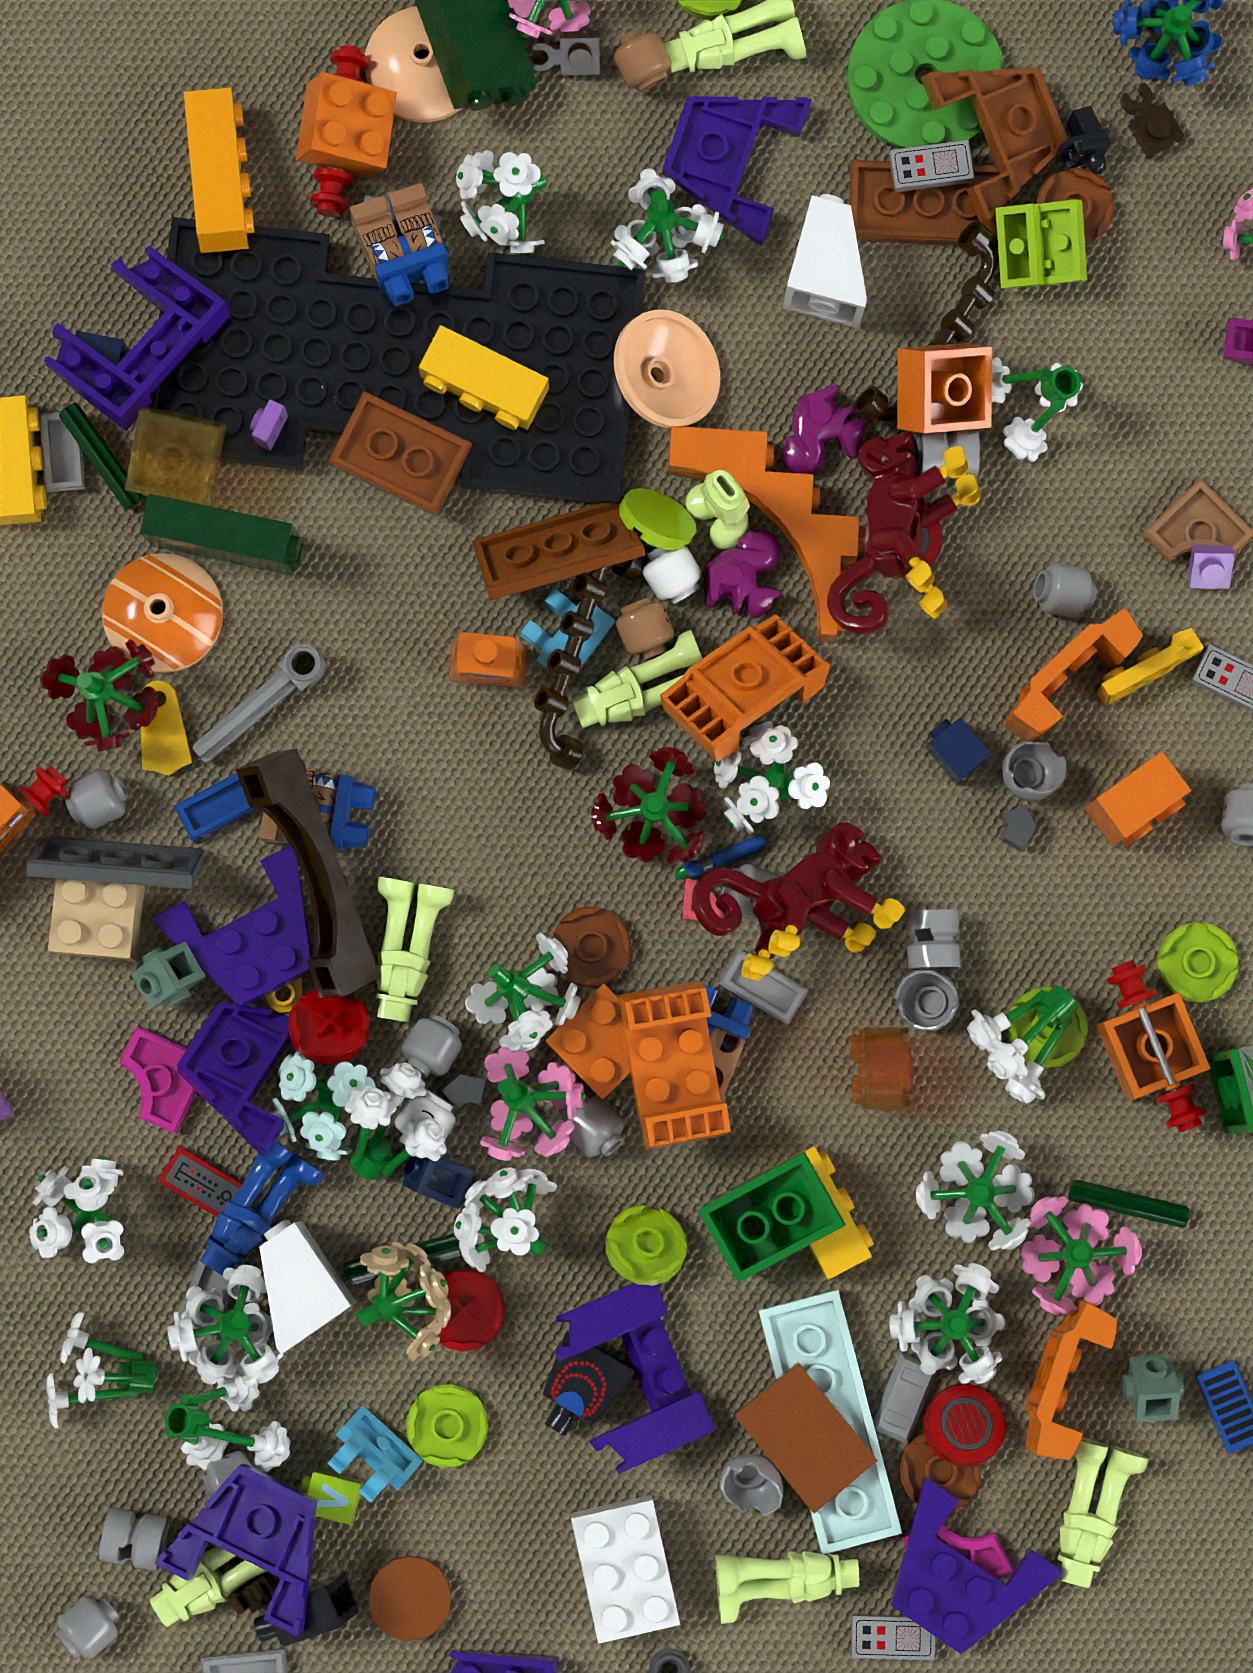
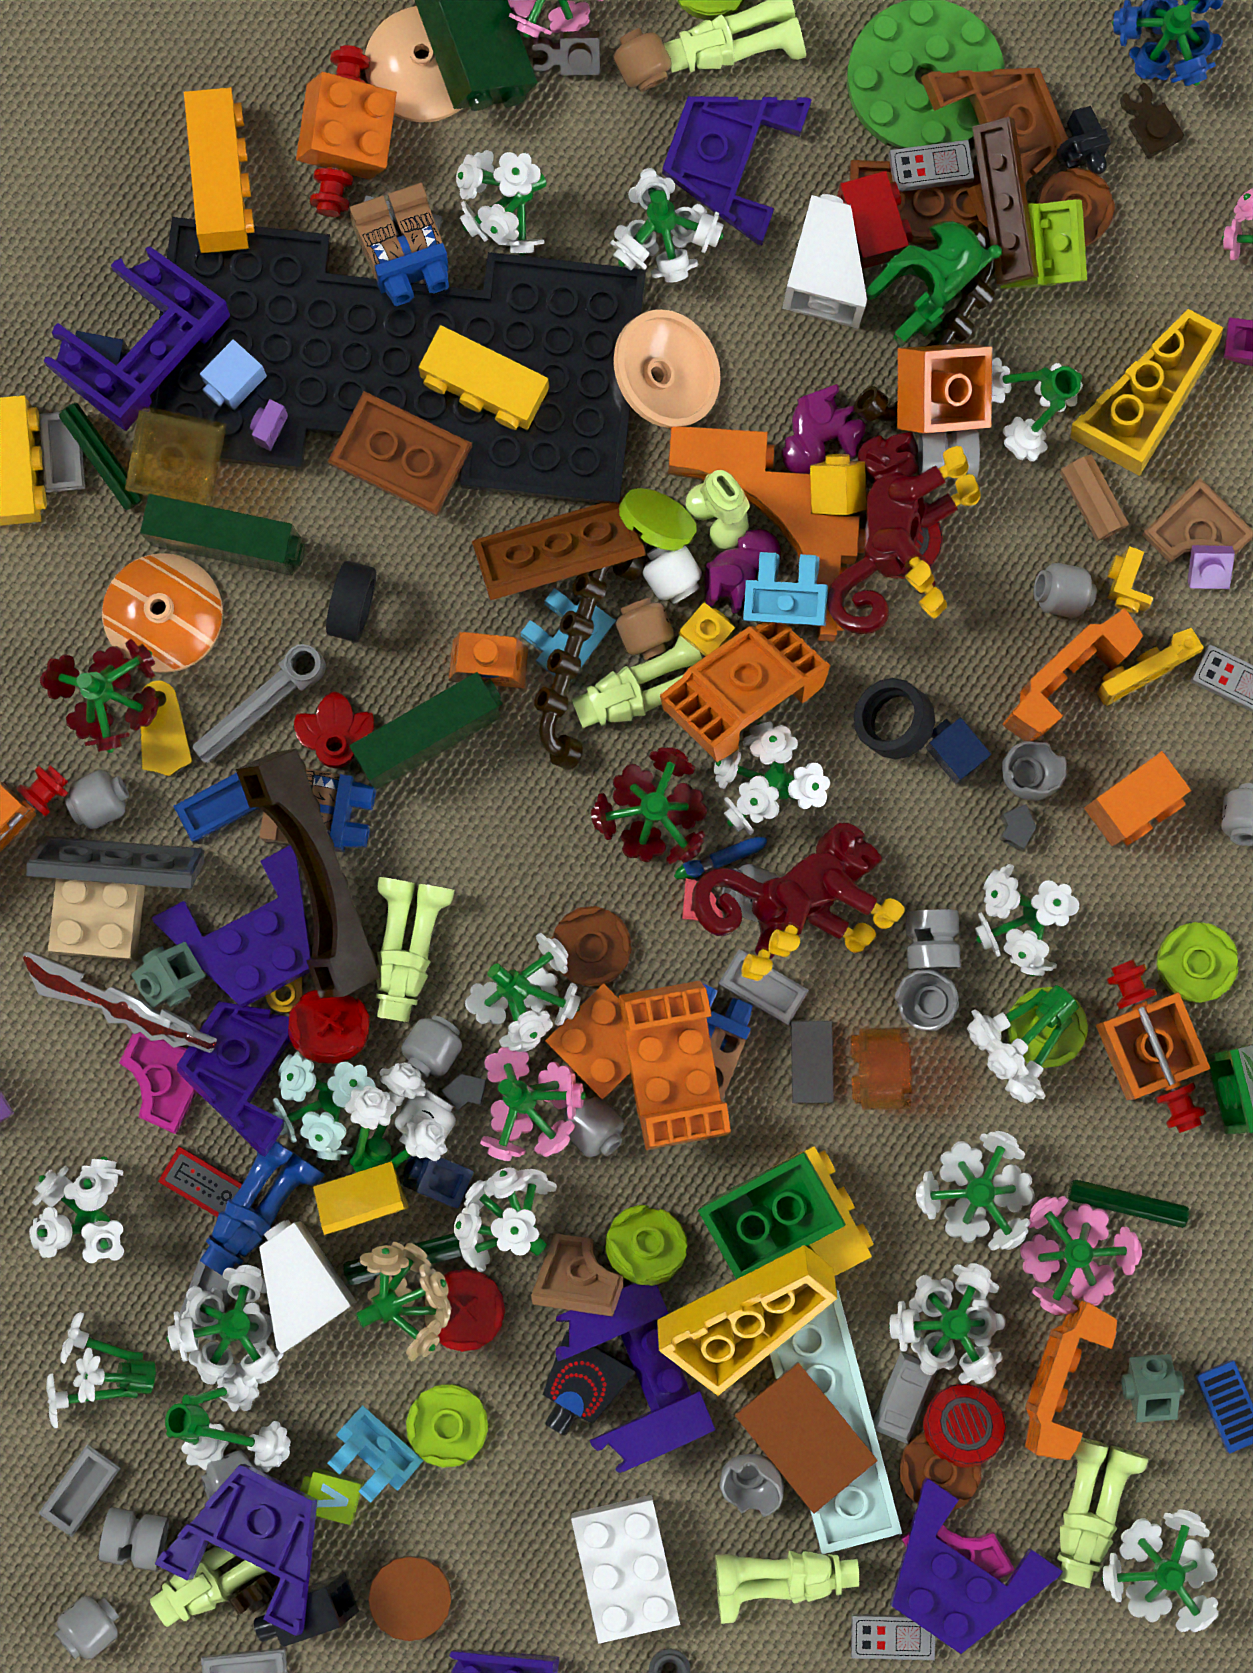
(79, 1490): none -> light grey tile
(117, 1005): none -> light grey sword
(232, 376): none -> light blue brick
(330, 725): none -> red plate
(351, 601): none -> black tyre
(359, 1198): none -> yellow slope
(427, 730): none -> dark green brick
(575, 1279): none -> medium nougat tile
(707, 629): none -> yellow bracket
(747, 1319): none -> yellow wedge
(786, 601): none -> medium azure plate
(812, 1062): none -> dark grey tile
(838, 485): none -> yellow brick
(873, 700): none -> black tyre
(876, 218): none -> red brick
(942, 271): none -> green helmet
(1005, 200): none -> reddish brown tile
(1049, 906): none -> white plant
(1094, 497): none -> medium nougat axle
(1123, 572): none -> yellow bracket
(1142, 404): none -> yellow wedge
(1186, 1564): none -> white plant

